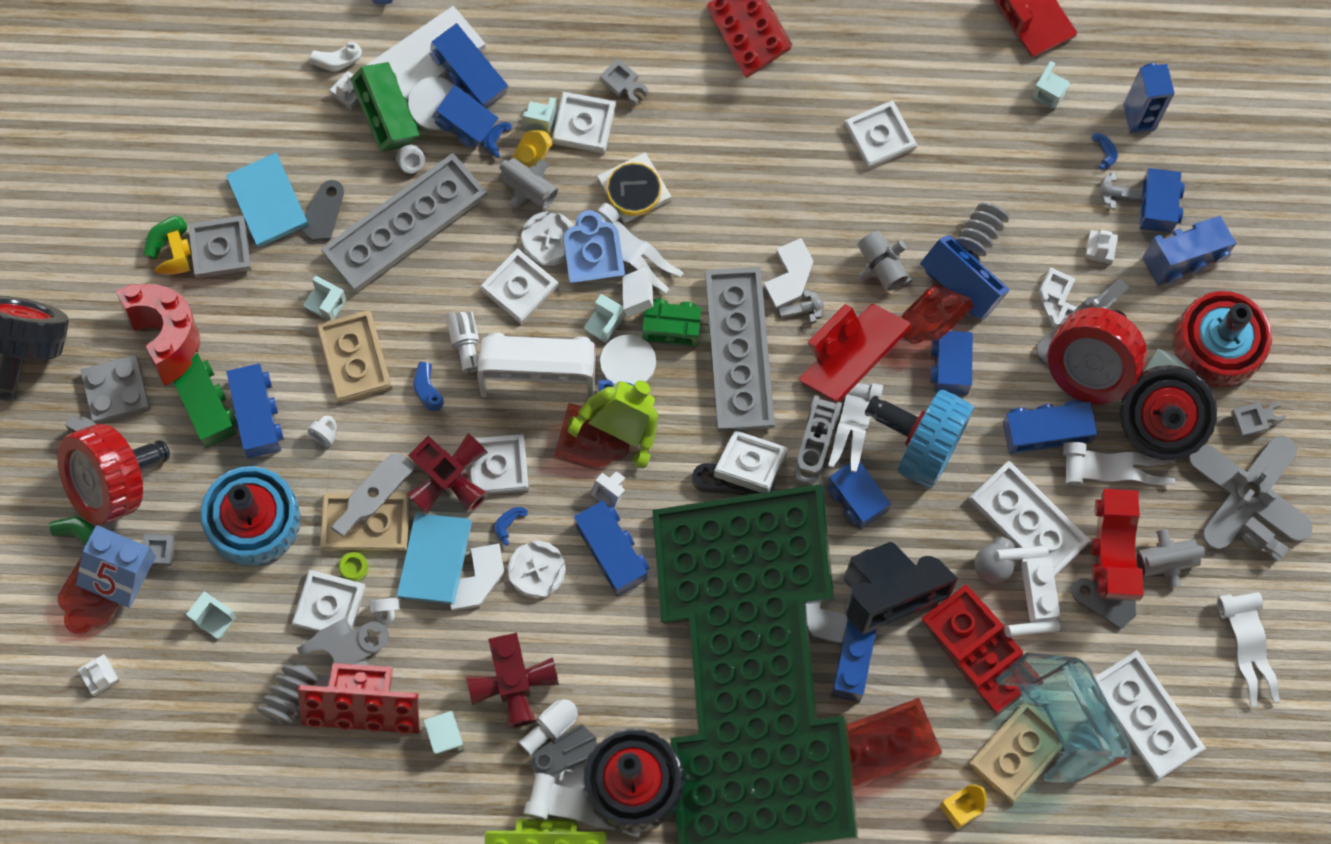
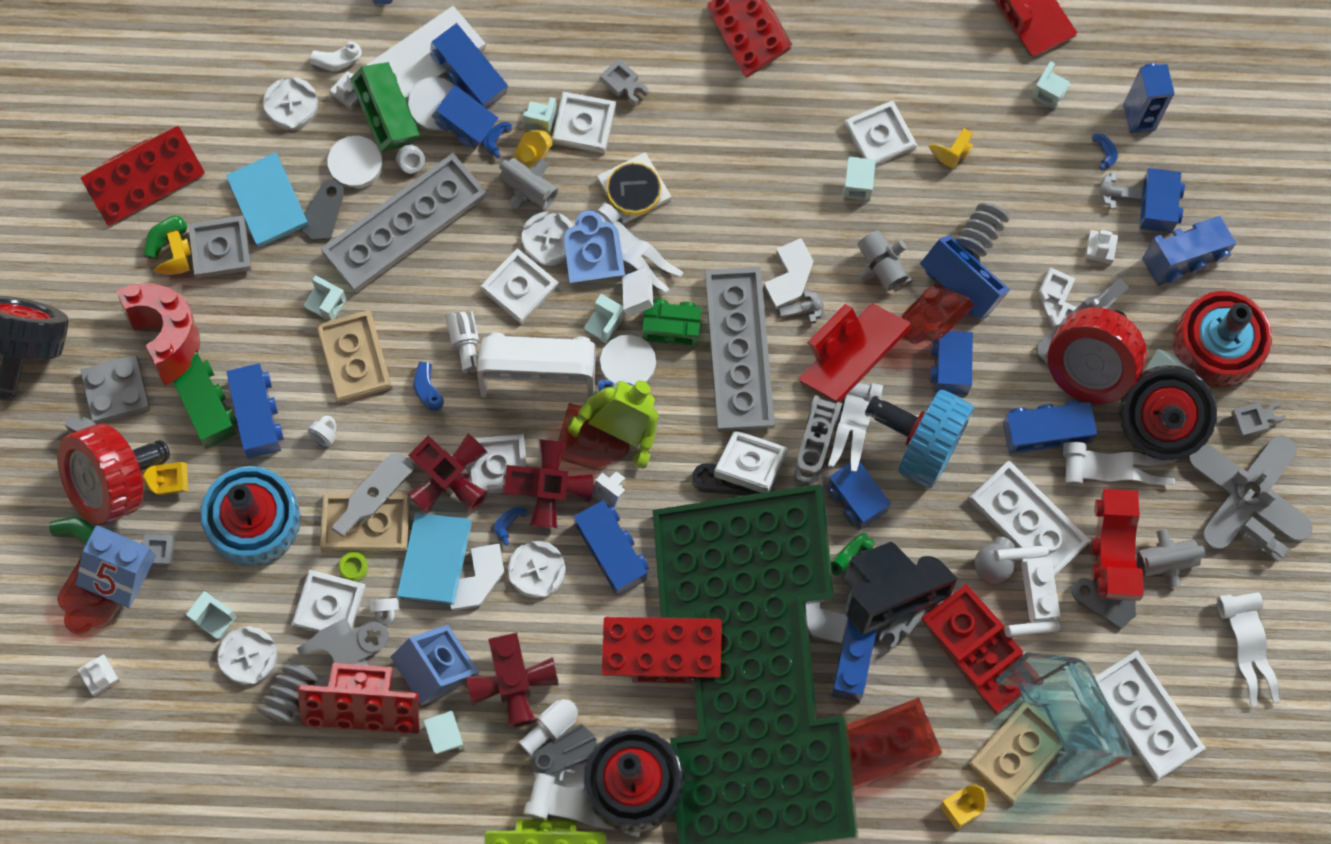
(142, 174): none -> red bracket
(167, 478): none -> yellow plate
(247, 656): none -> white tile
(290, 103): none -> white tile
(355, 162): none -> white tile
(433, 663): none -> medium blue slope
(547, 483): none -> dark red brick
(661, 649): none -> red bracket
(854, 547): none -> green arm
(859, 178): none -> light aqua panel
(904, 625): none -> light grey plate
(960, 148): none -> yellow plate

